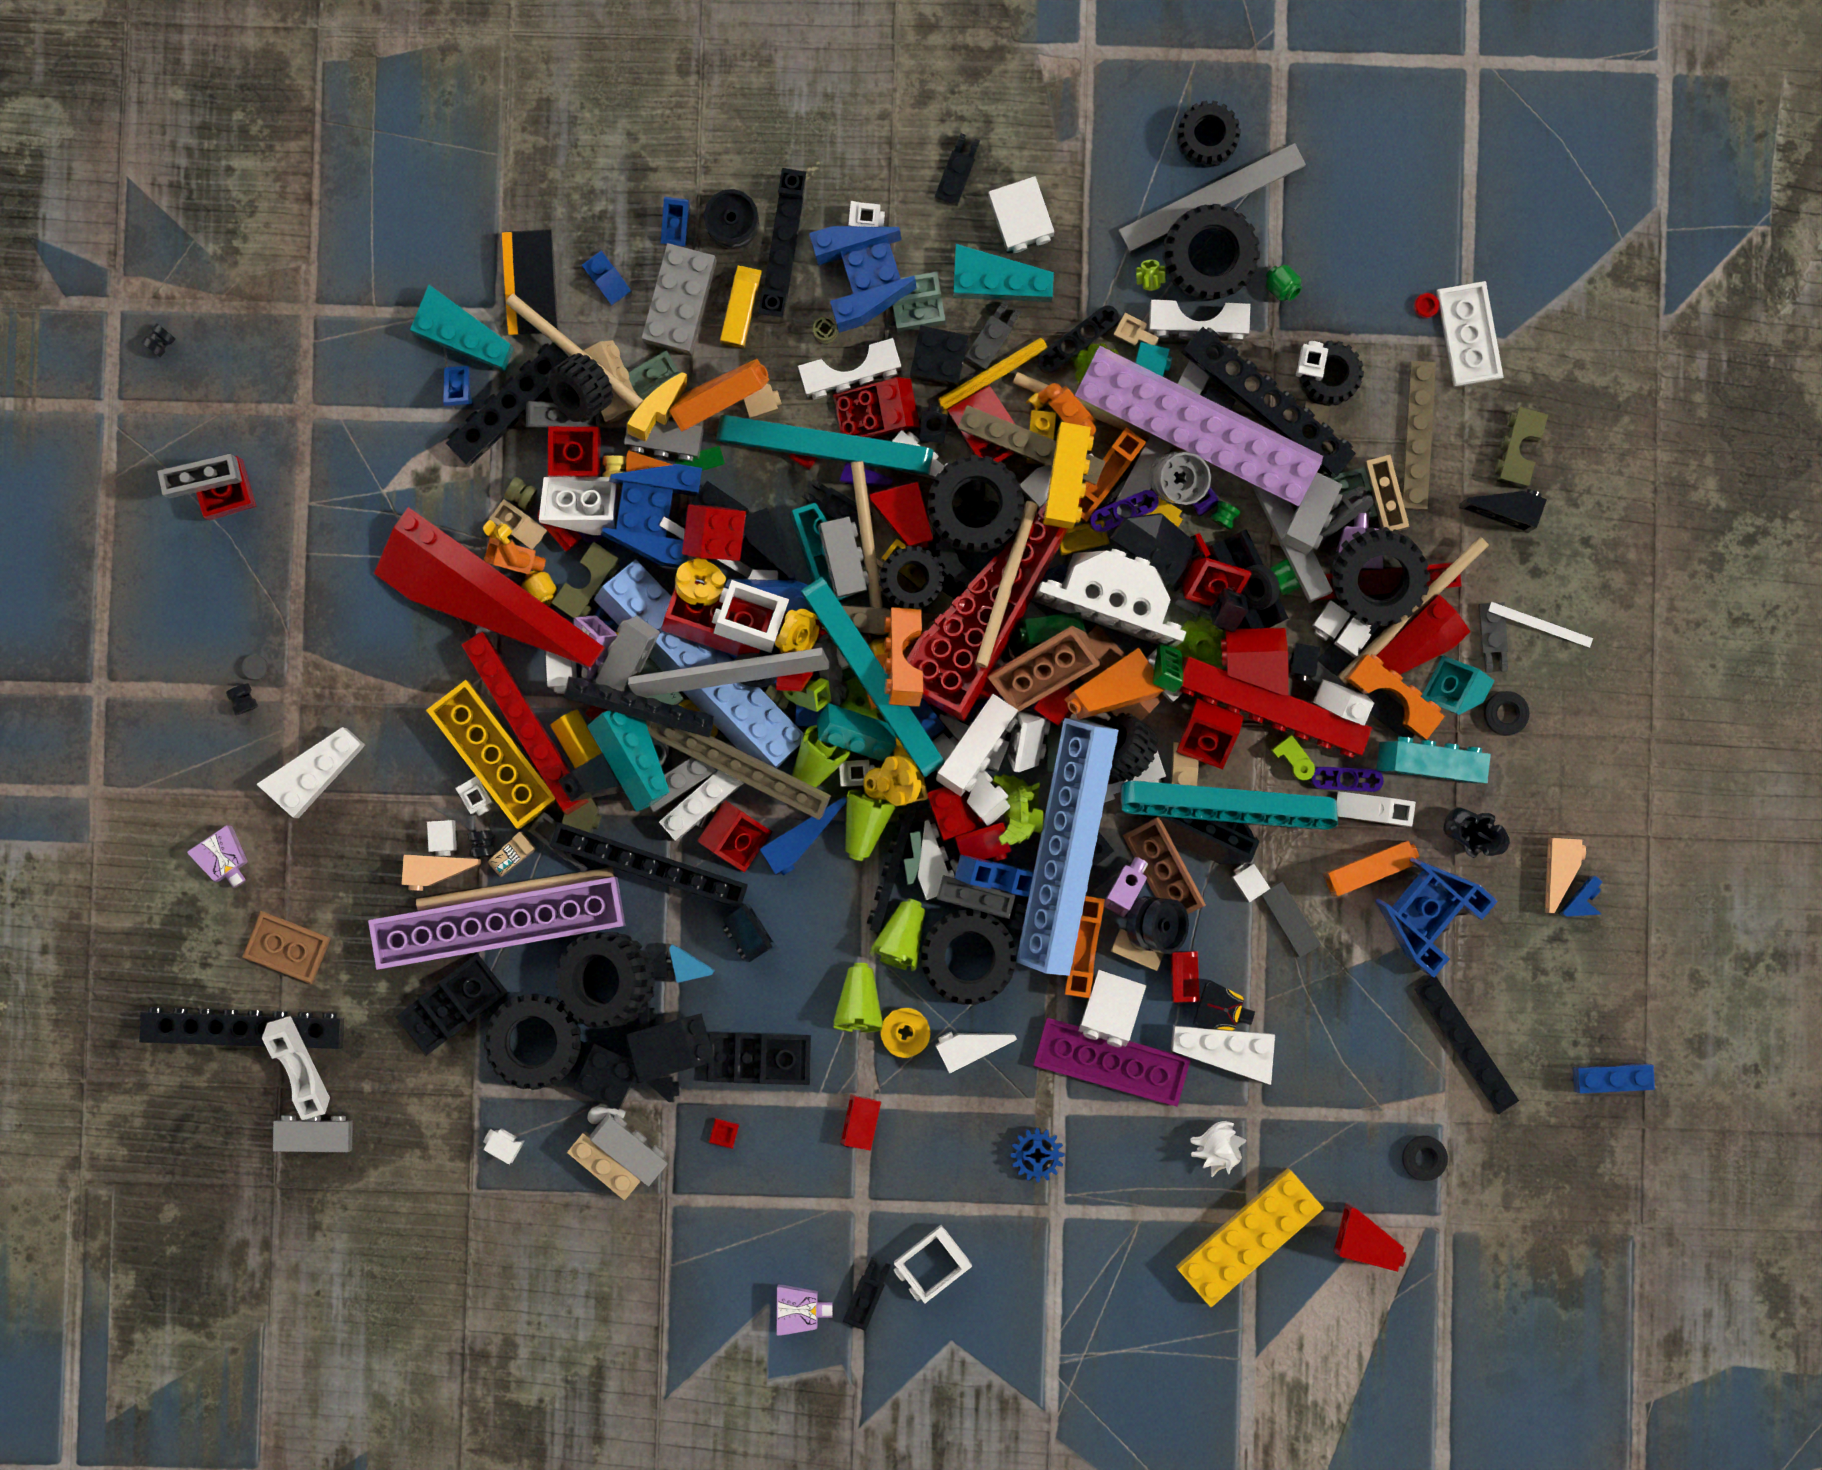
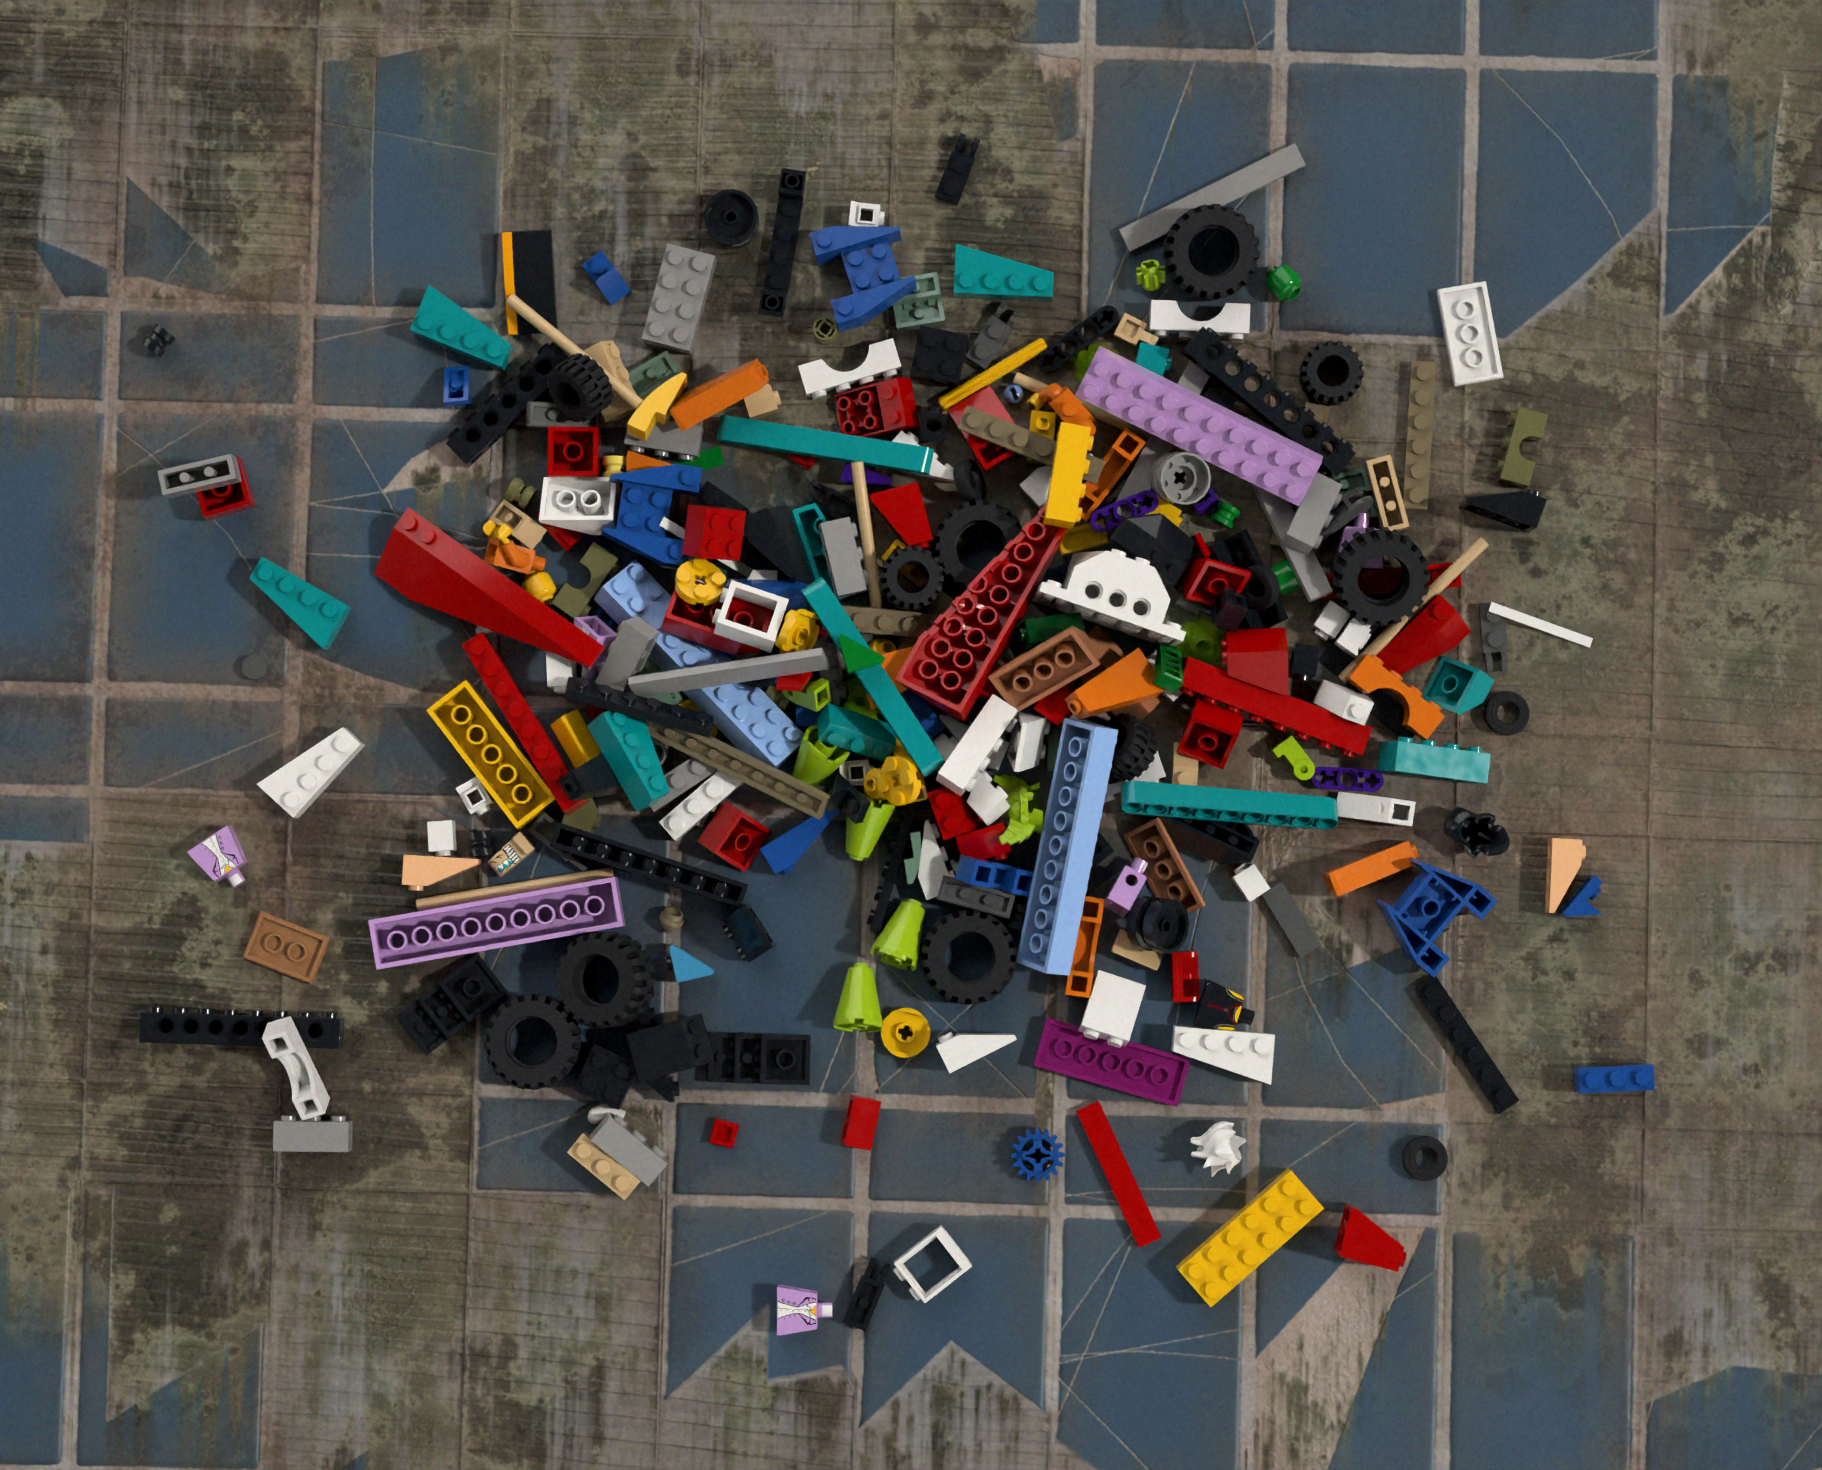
(242, 699): black wheel -> none
(305, 604): none -> teal wedge
(502, 1145): white window -> none
(671, 919): none -> dark tan plate
(675, 221): blue slope -> none
(740, 307): yellow piece -> none
(847, 799): none -> black slope
(858, 656): none -> green slope
(904, 680): orange arch -> none
(985, 471): black tyre -> none
(1006, 584): tan piece -> none
(1008, 396): none -> medium blue hinge
(1021, 215): white brick -> none
(1118, 1174): none -> red tile
(1208, 154): black tyre -> none
(1308, 368): white window -> none
(1426, 305): red tile -> none

